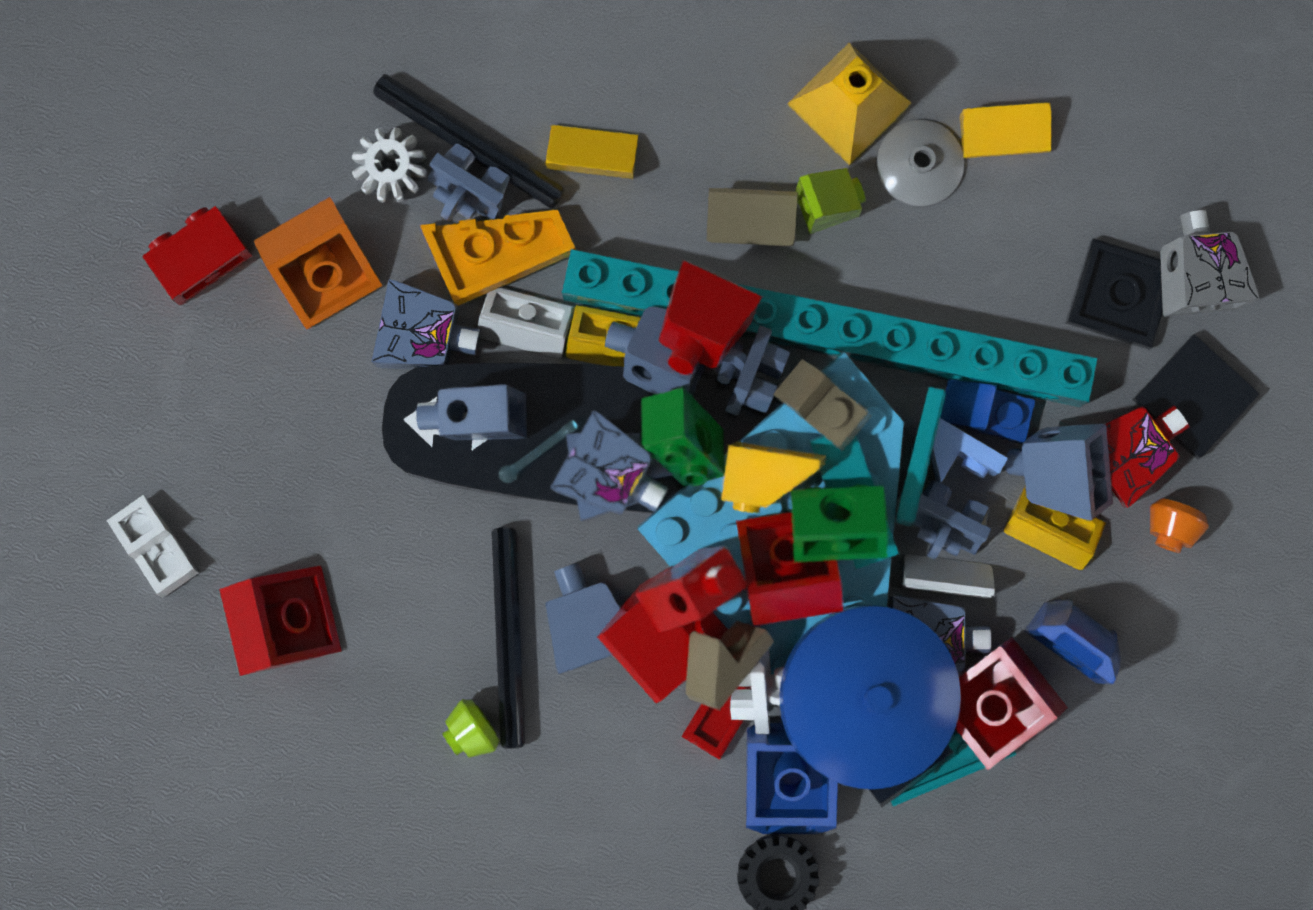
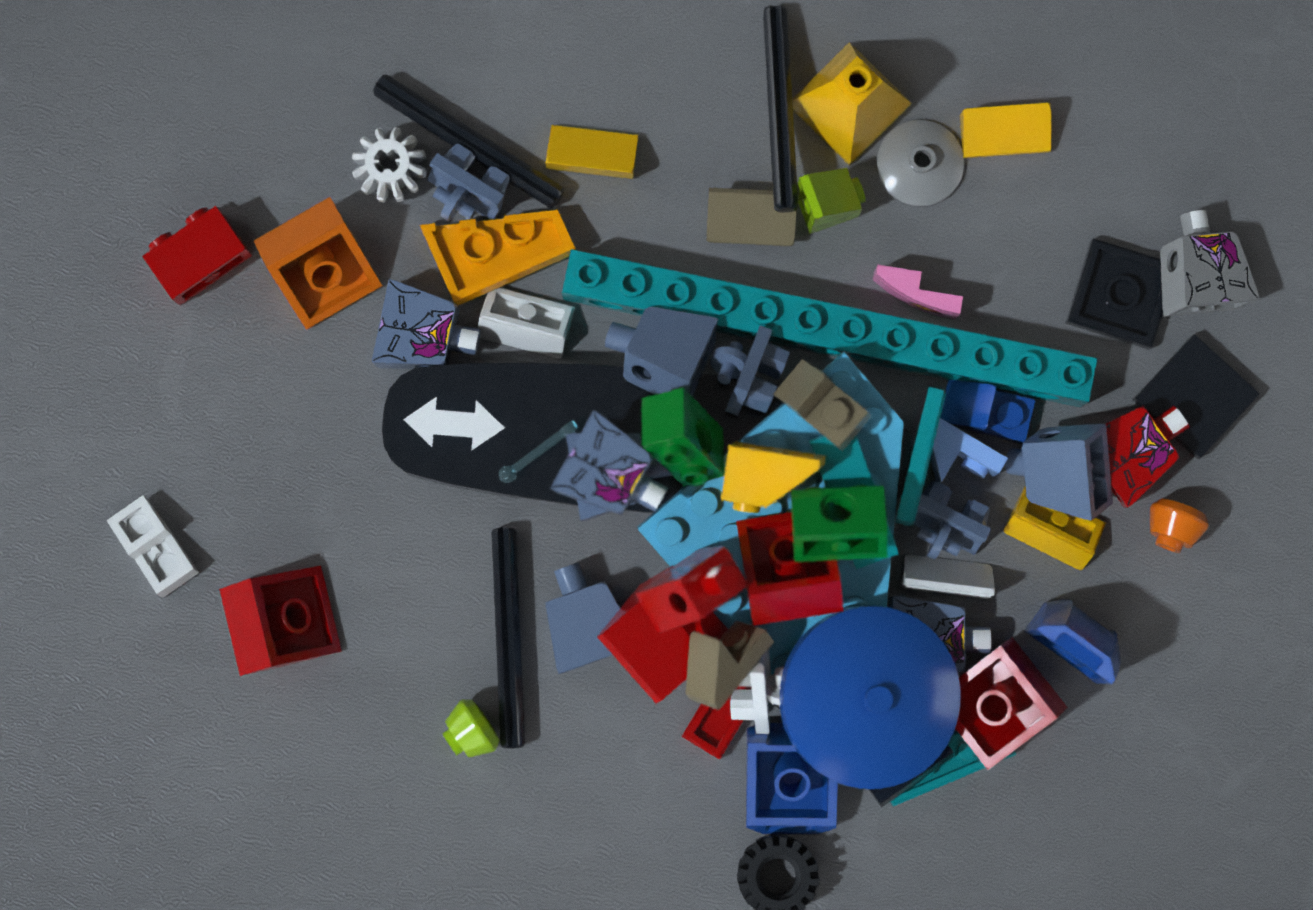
(491, 414): sand blue torso -> none
(589, 334): yellow slope -> none
(704, 318): red torso -> none
(780, 109): none -> black axle
(905, 286): none -> bright pink slope

